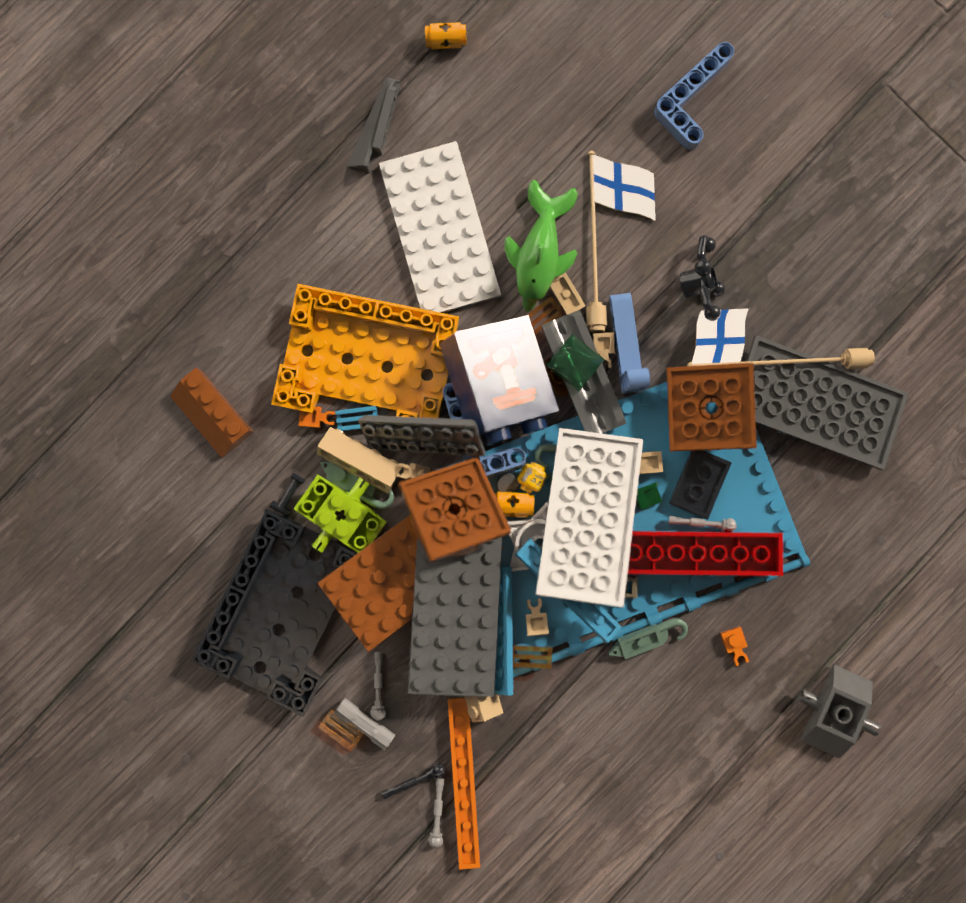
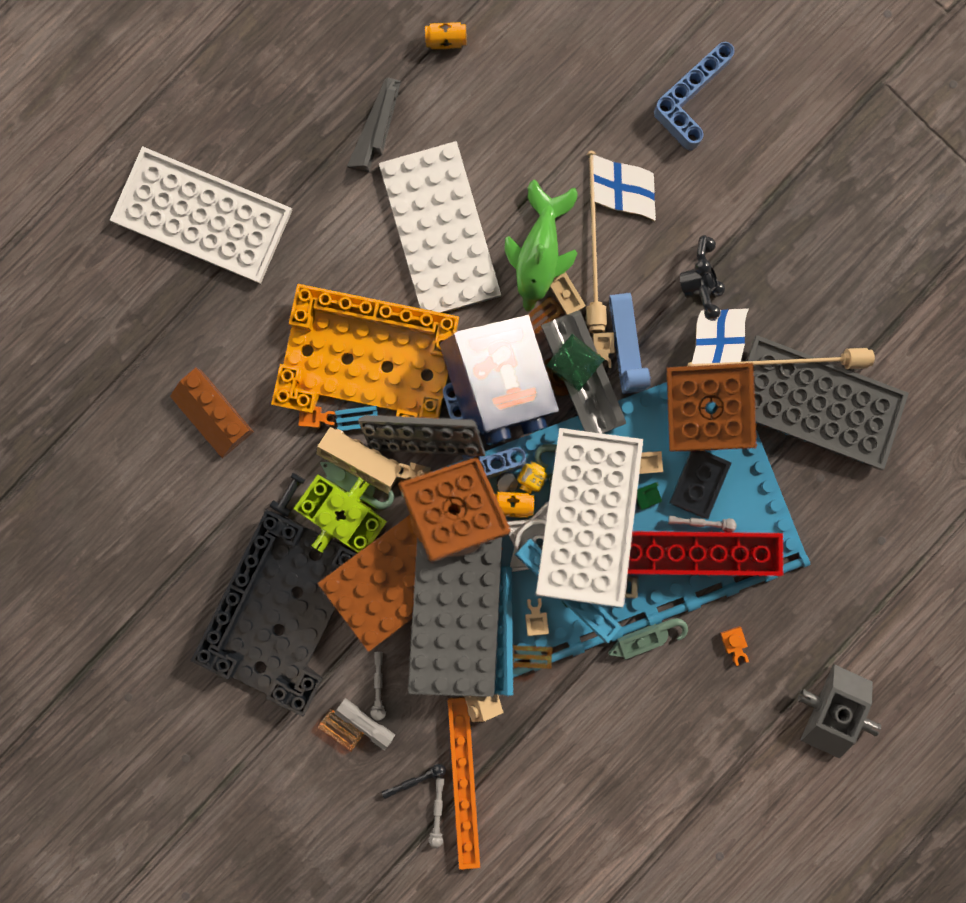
(201, 215): none -> white plate

